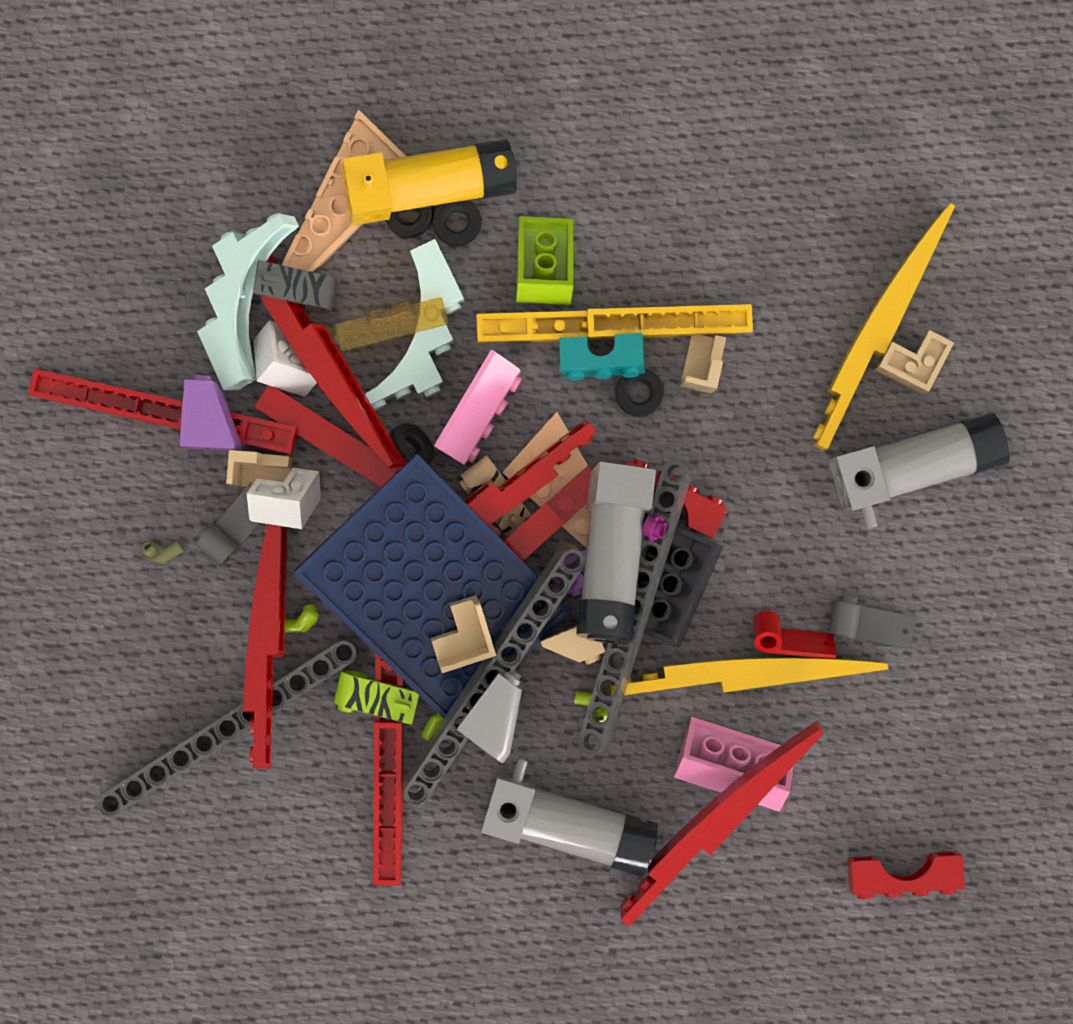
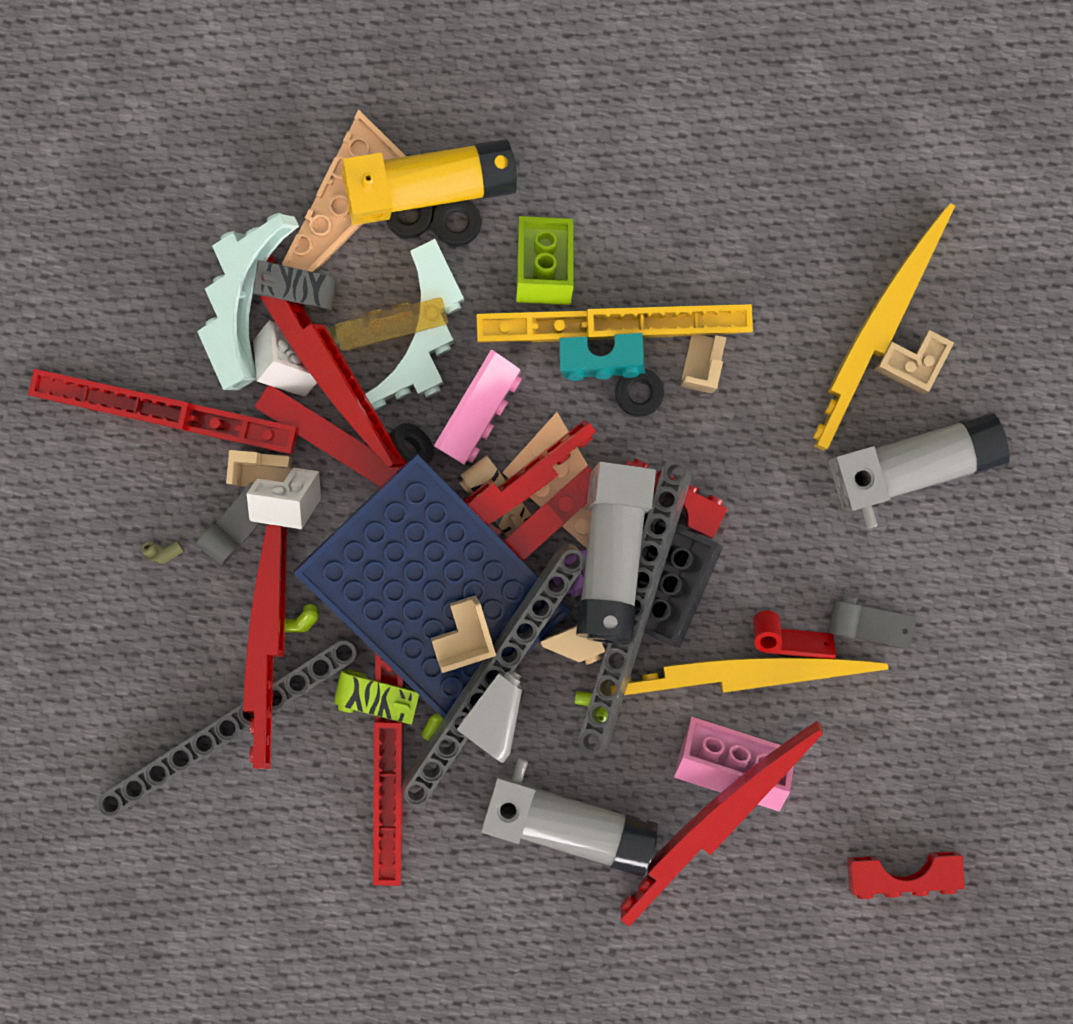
(206, 417): medium lavender slope -> none
(654, 527): magenta plate -> none

